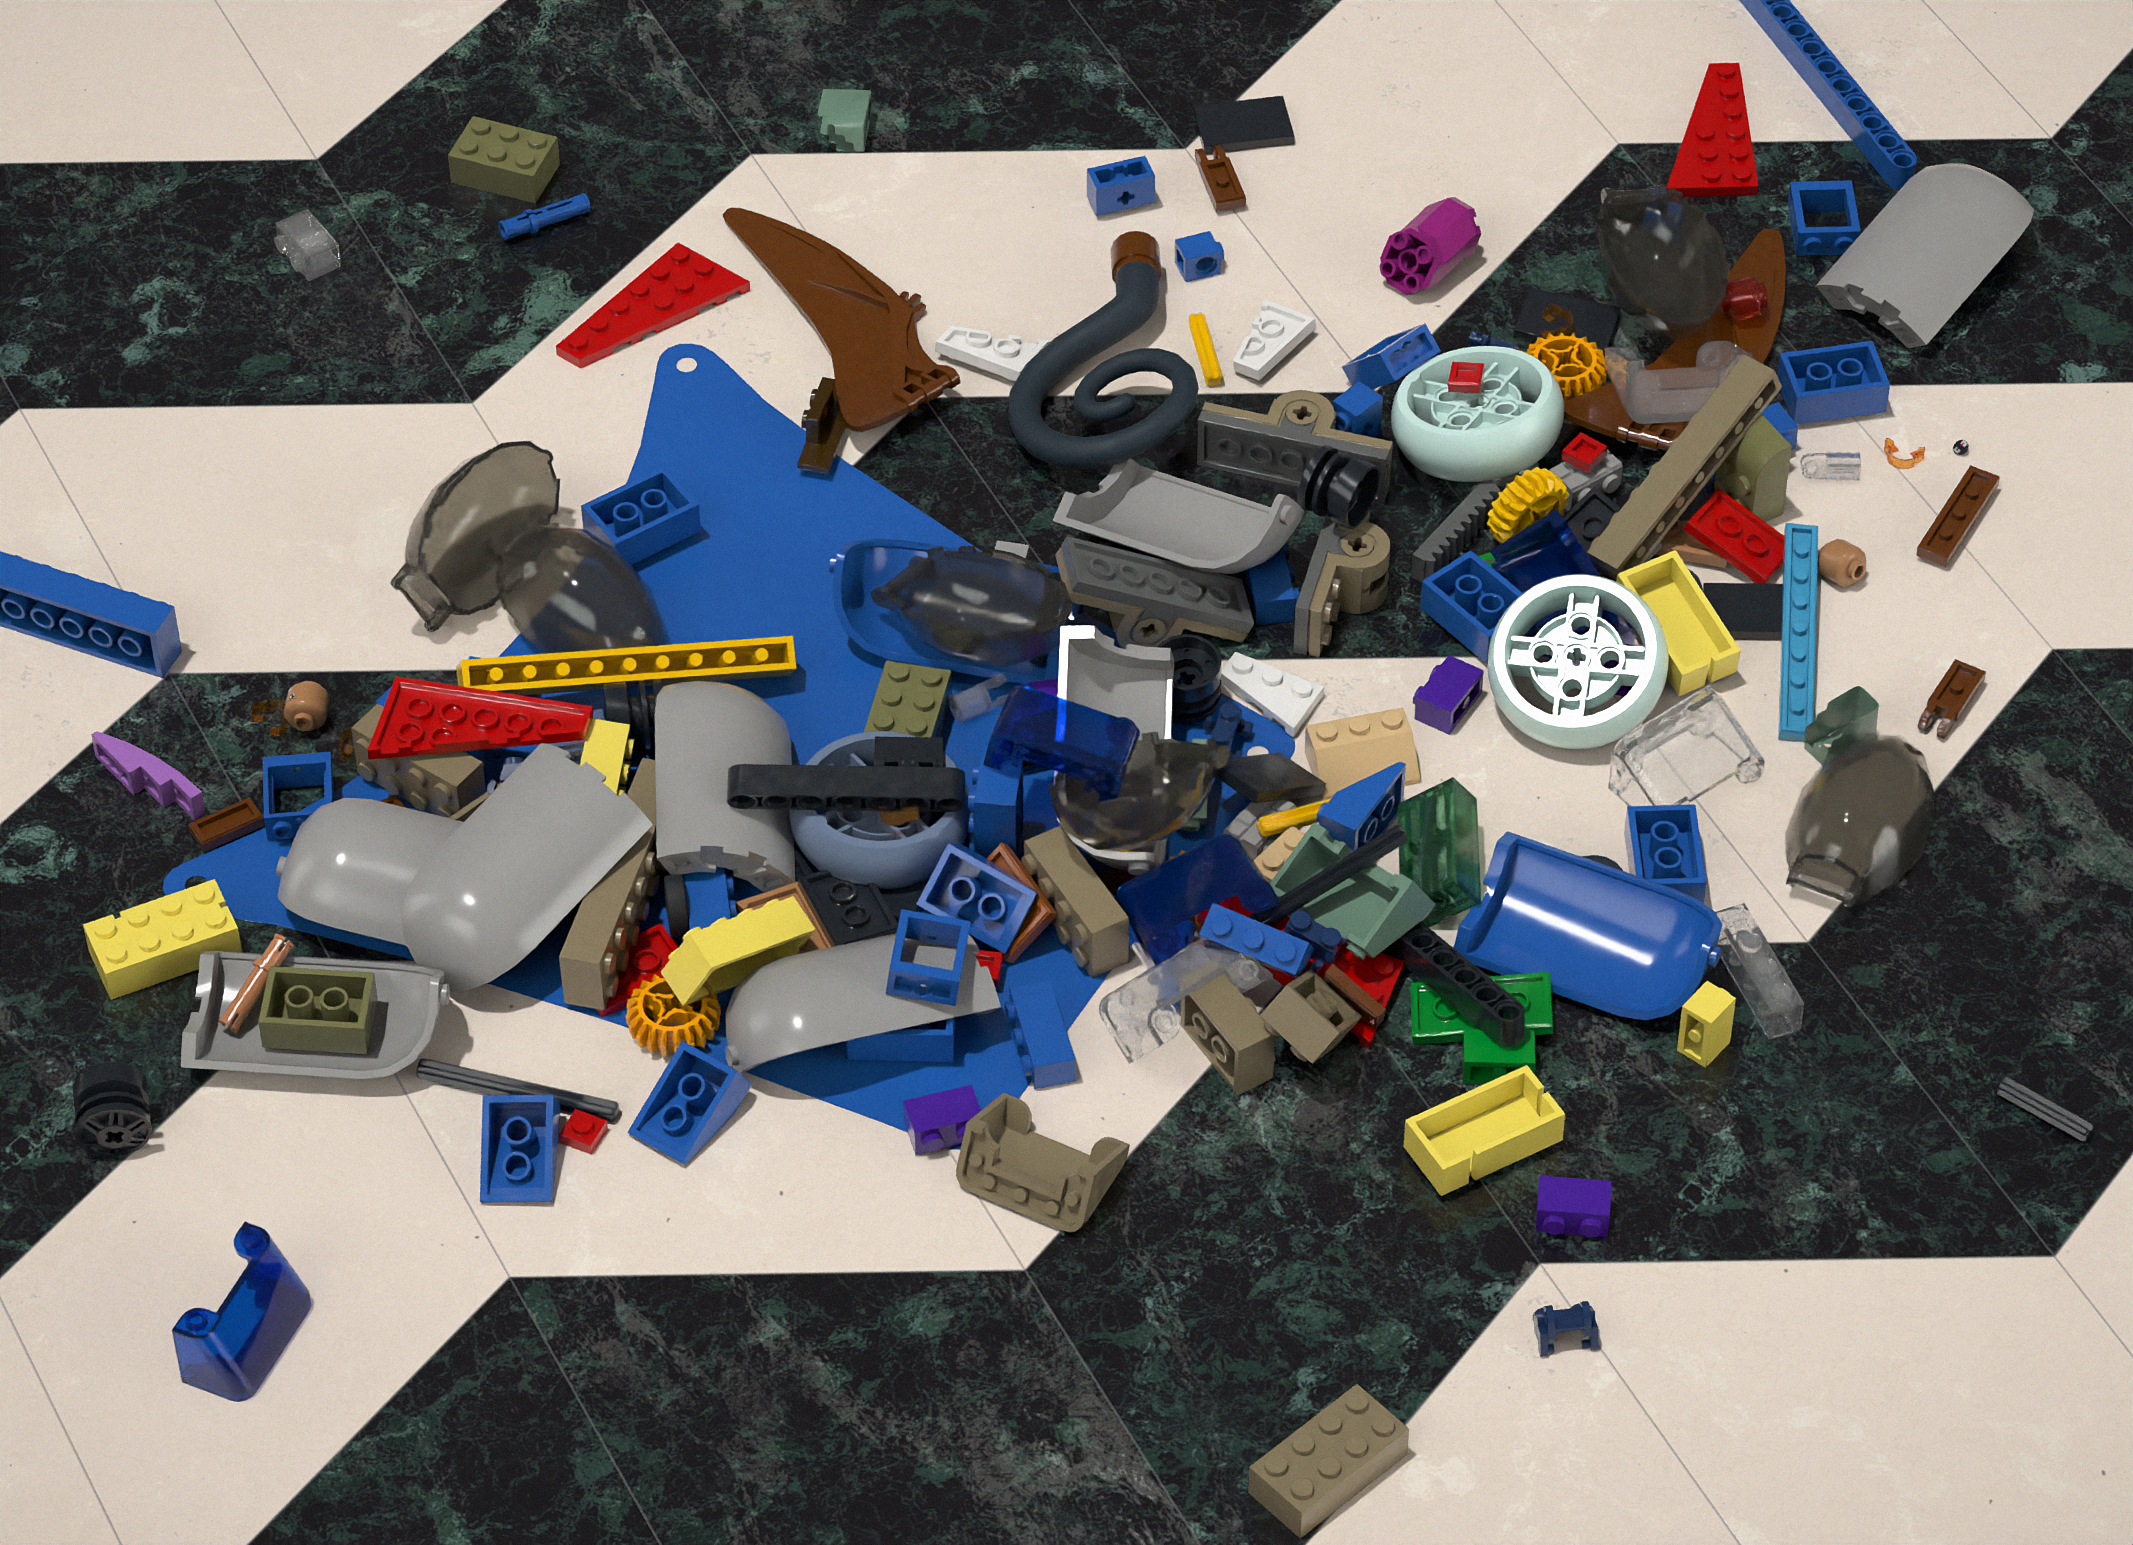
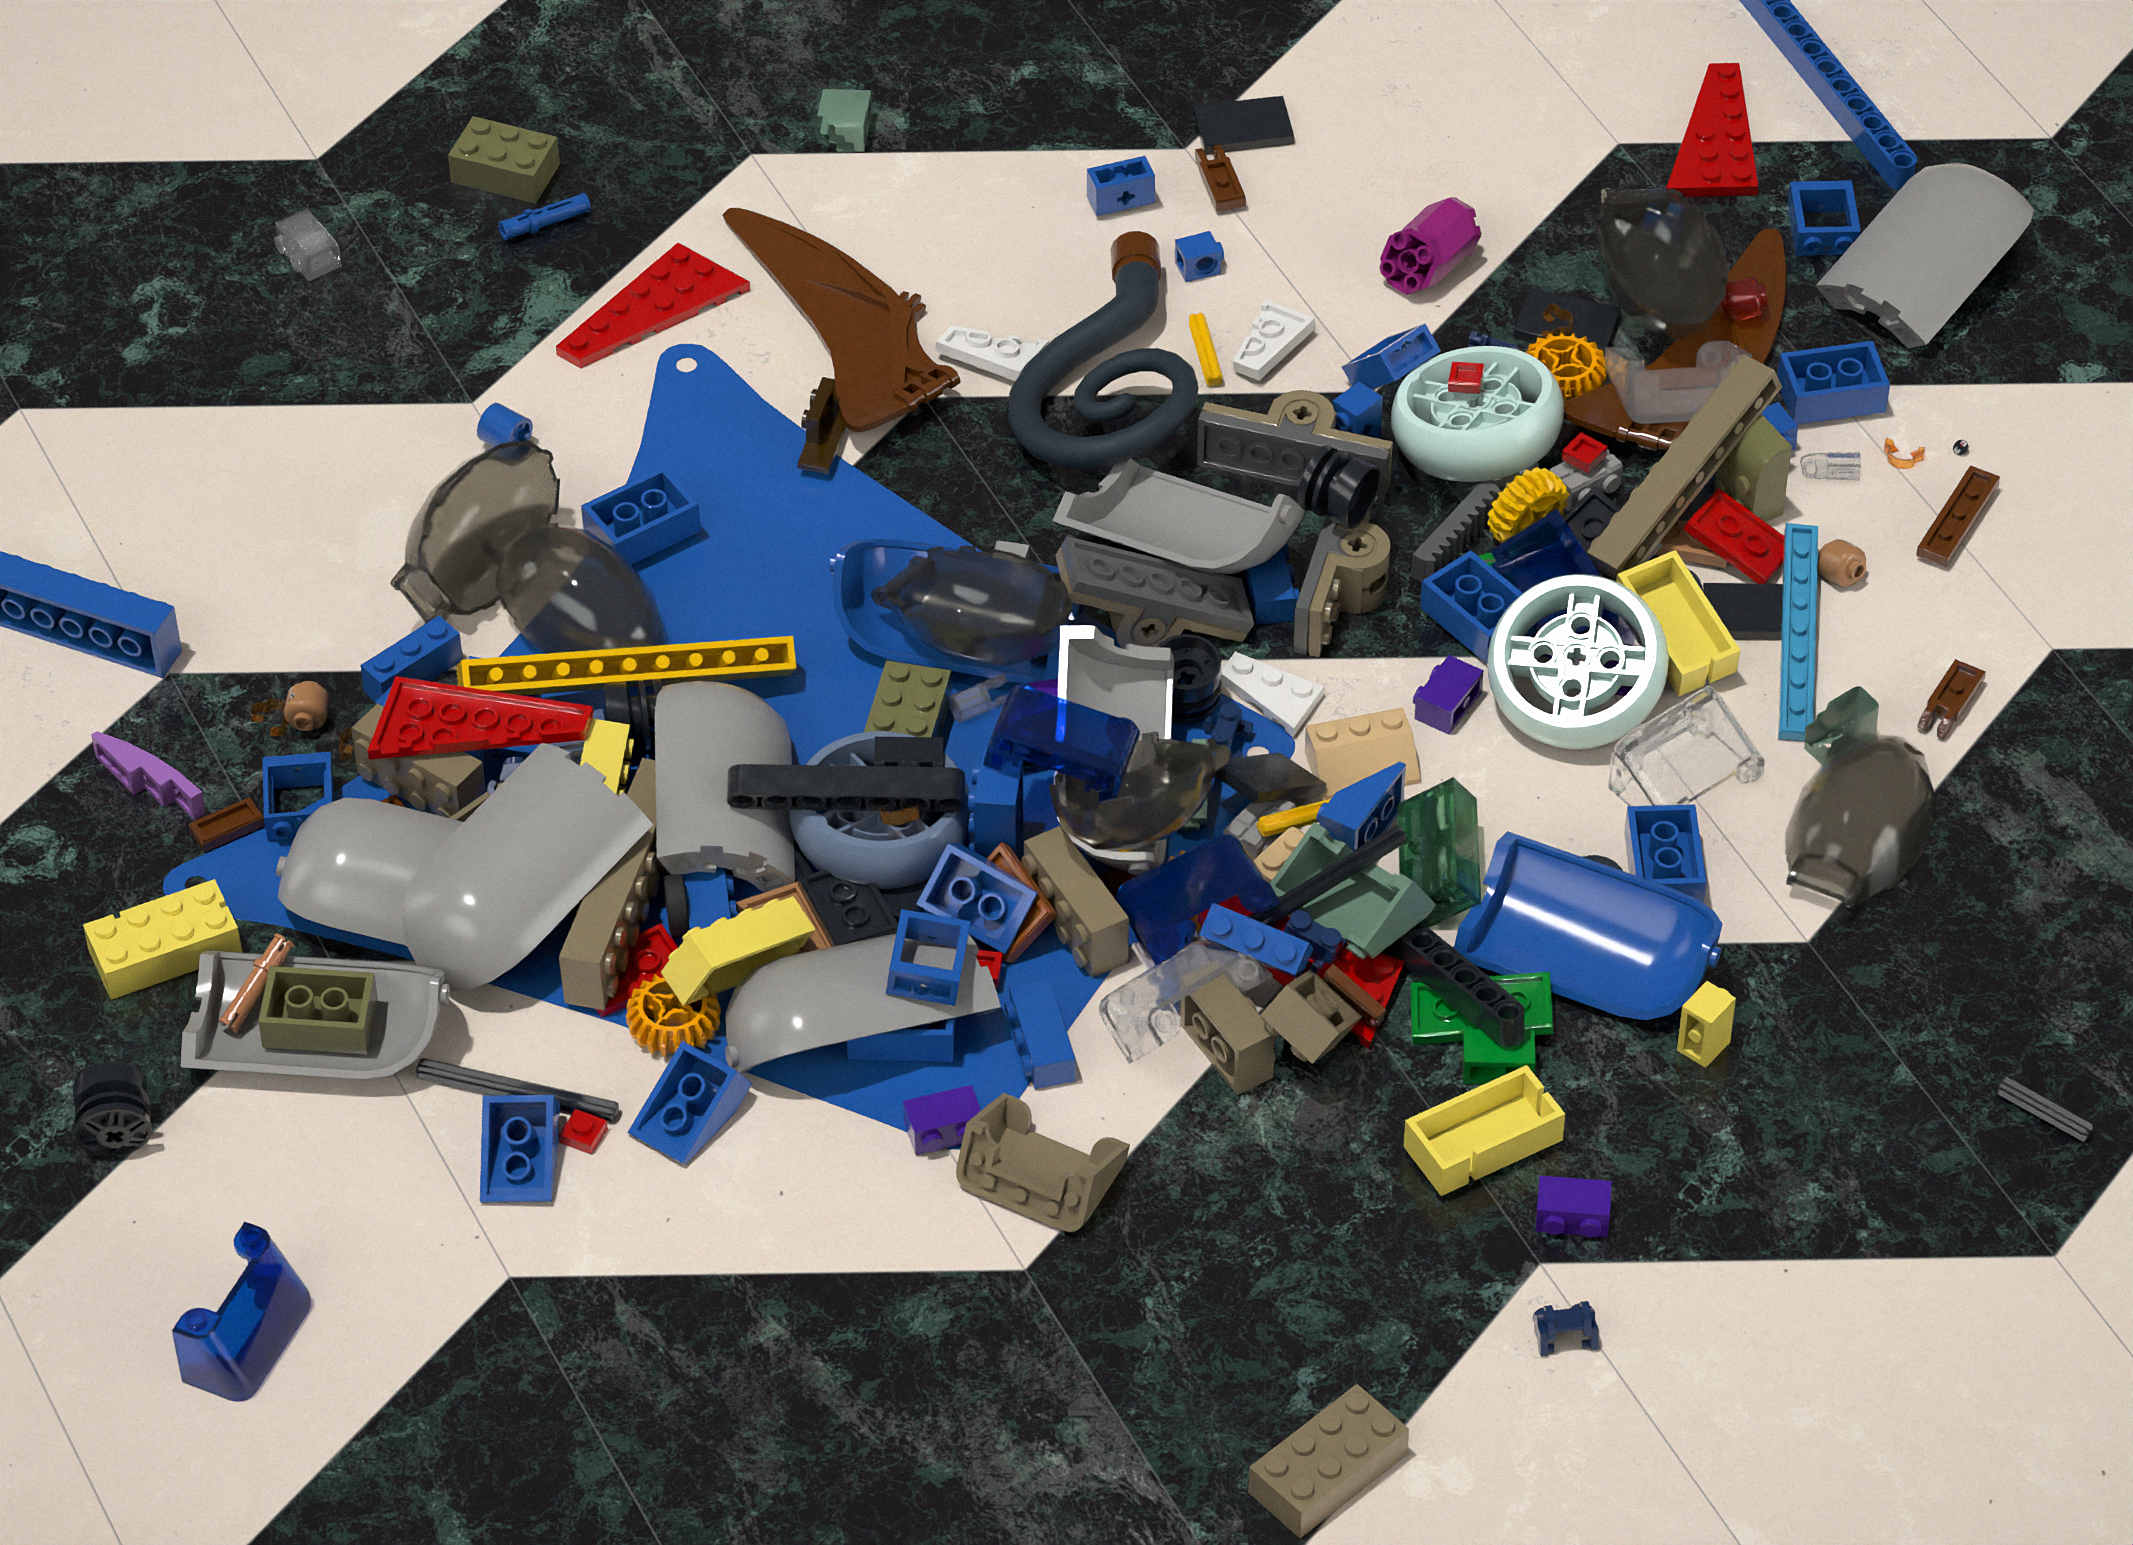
(417, 656): none -> blue brick
(502, 425): none -> blue piece
(1758, 973): clear brick -> none

